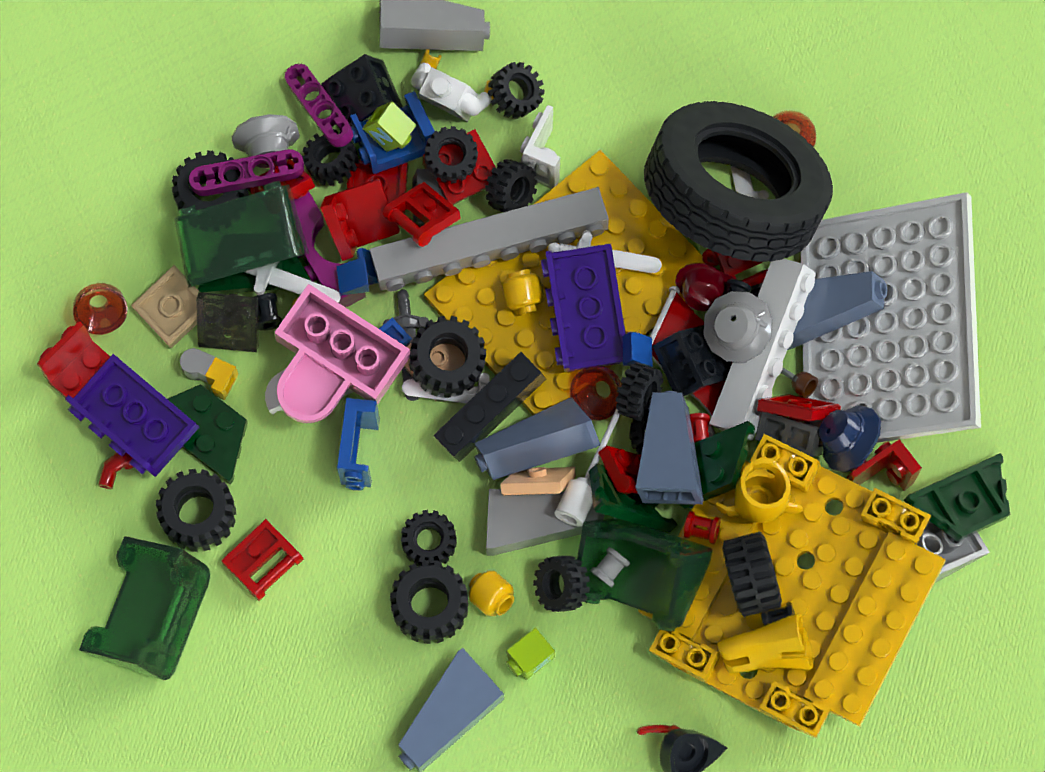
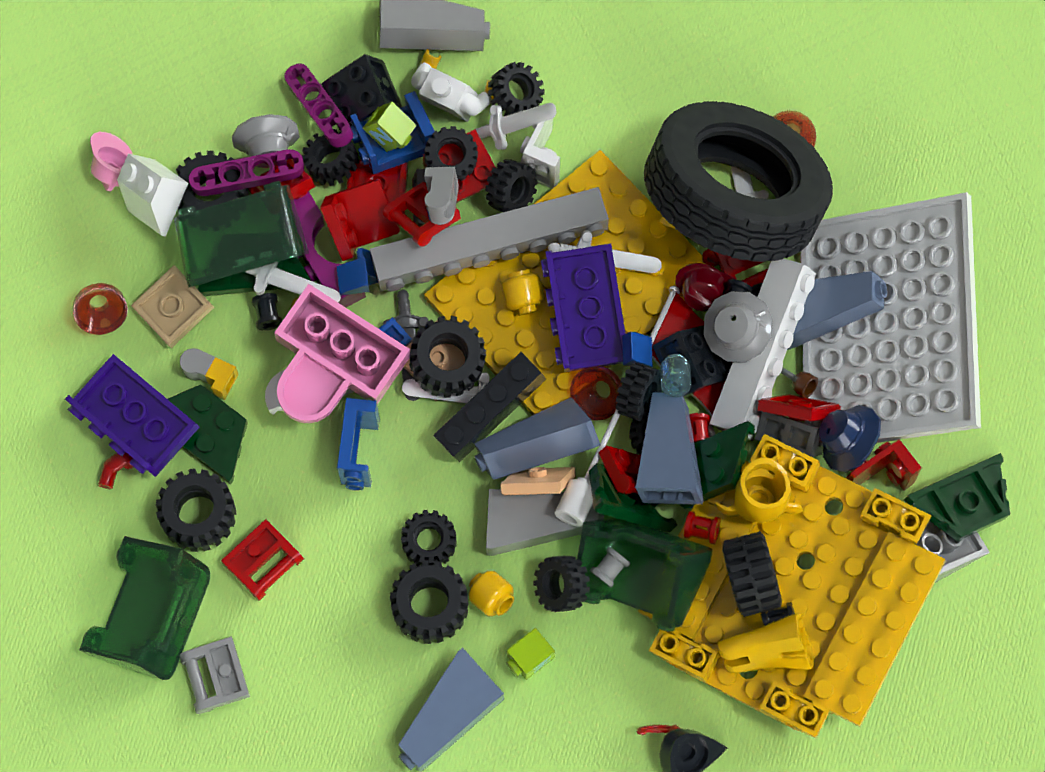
(72, 361): red bracket -> none
(108, 158): none -> bright pink piece
(151, 191): none -> white slope
(224, 671): none -> light grey plate
(229, 316): clear smoke plate -> none
(442, 193): none -> light grey leg
(500, 125): none -> white sword
(675, 376): none -> clear light blue brick

